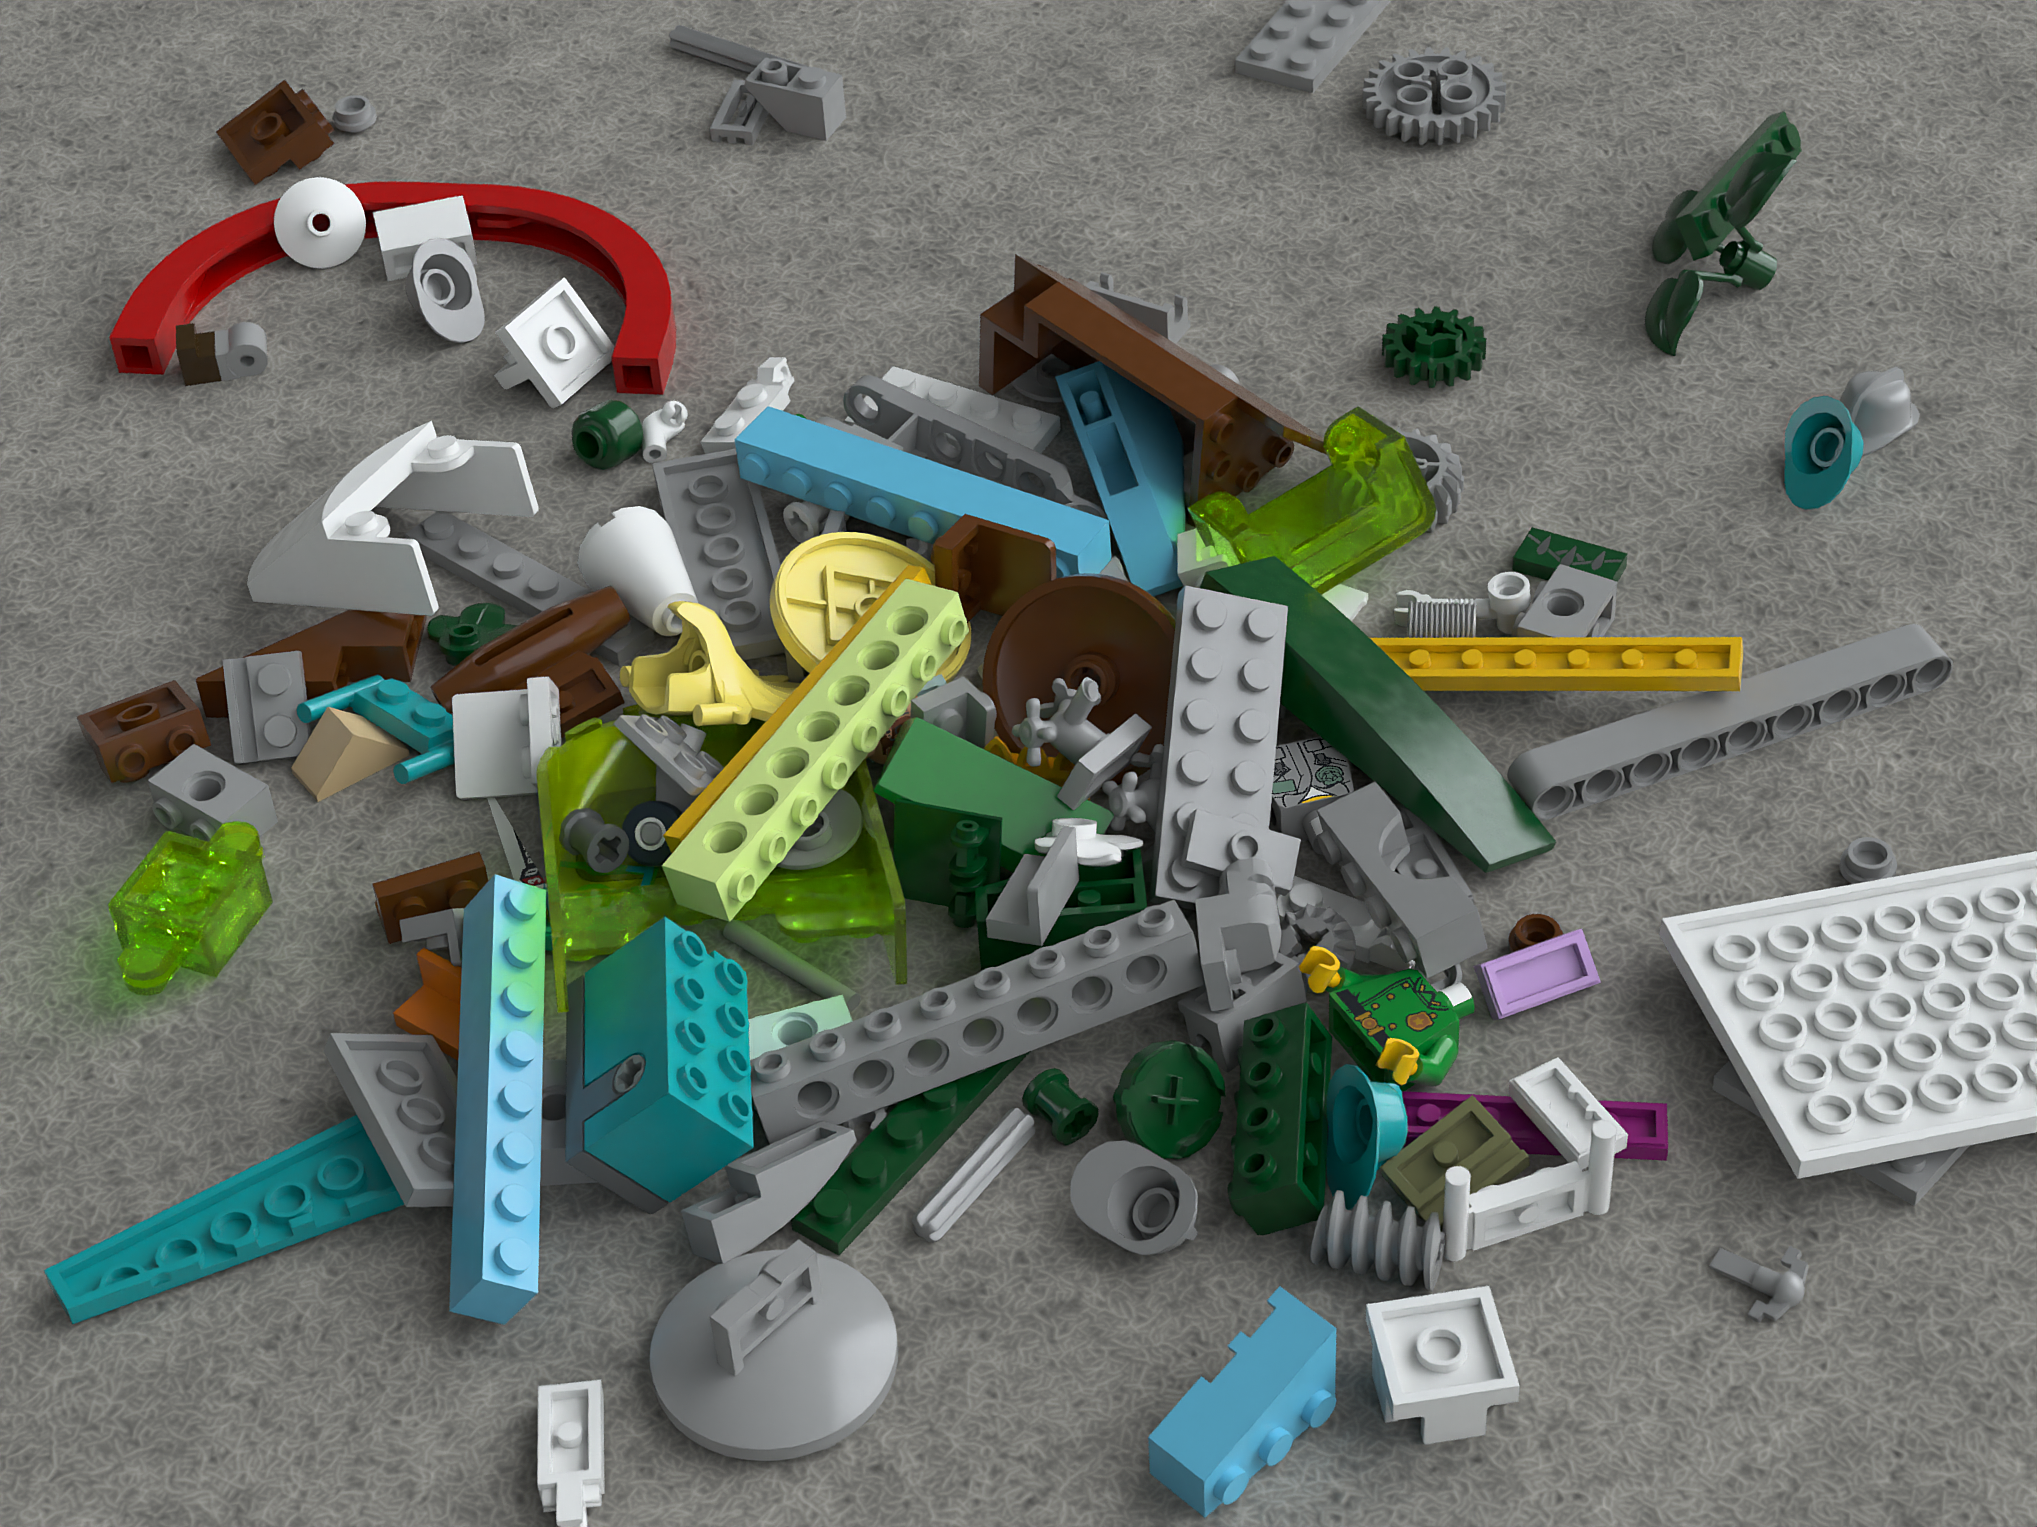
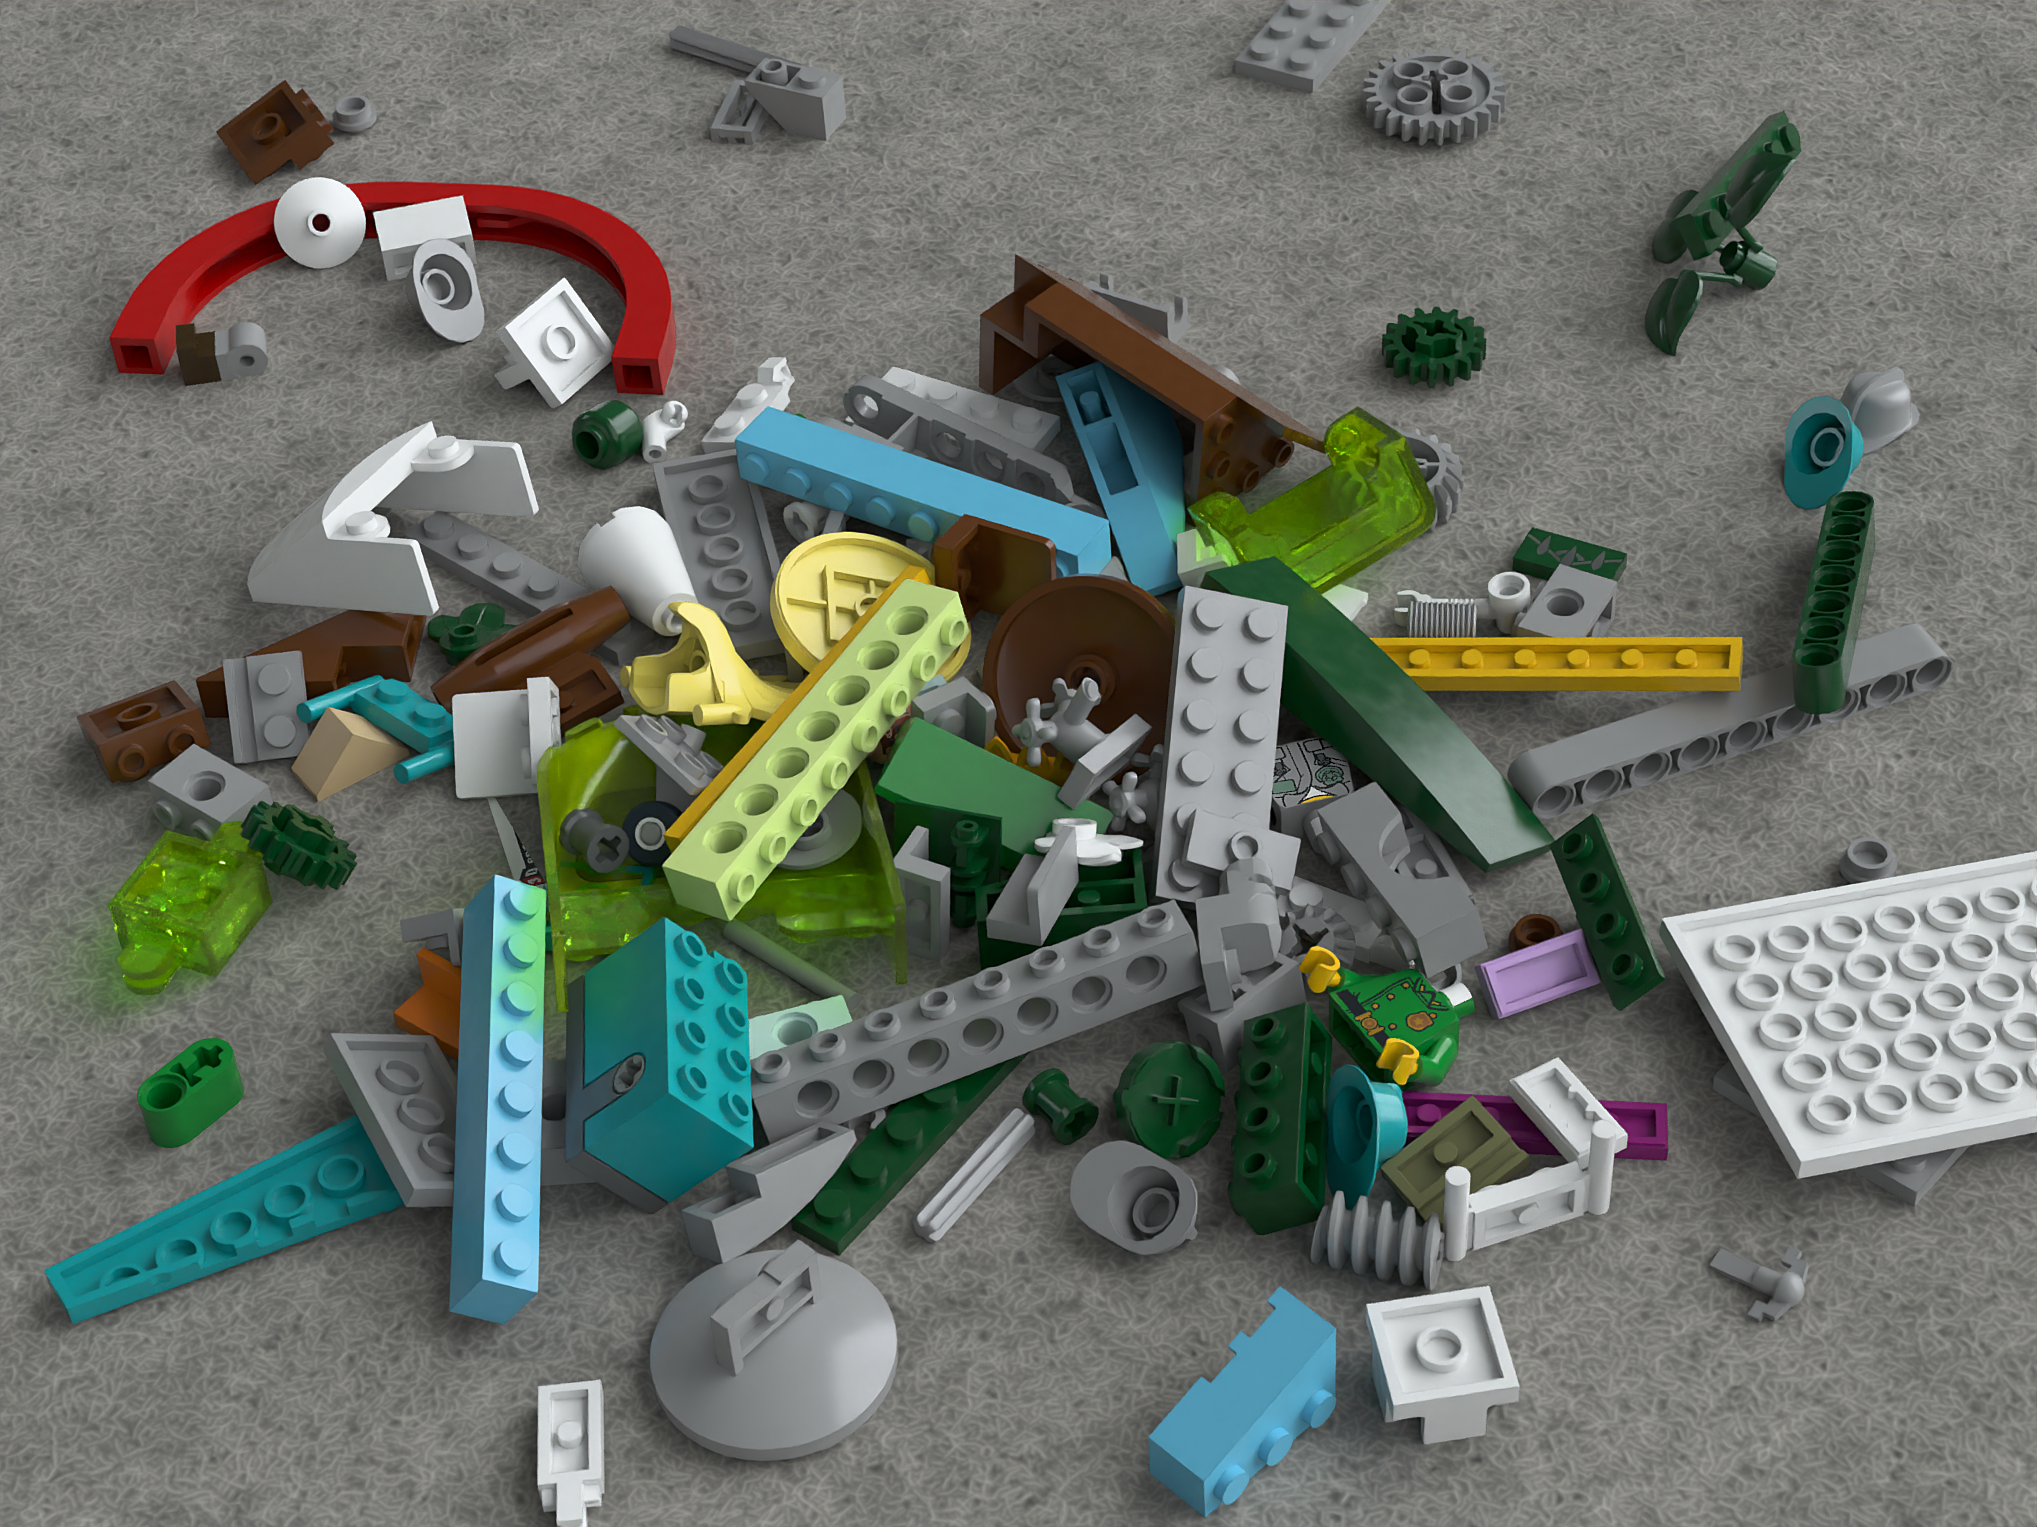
(190, 1092): none -> green beam
(298, 845): none -> dark green gear
(428, 891): reddish brown bracket -> none
(925, 896): none -> light grey panel
(1607, 913): none -> dark green bracket
(1834, 603): none -> dark green beam

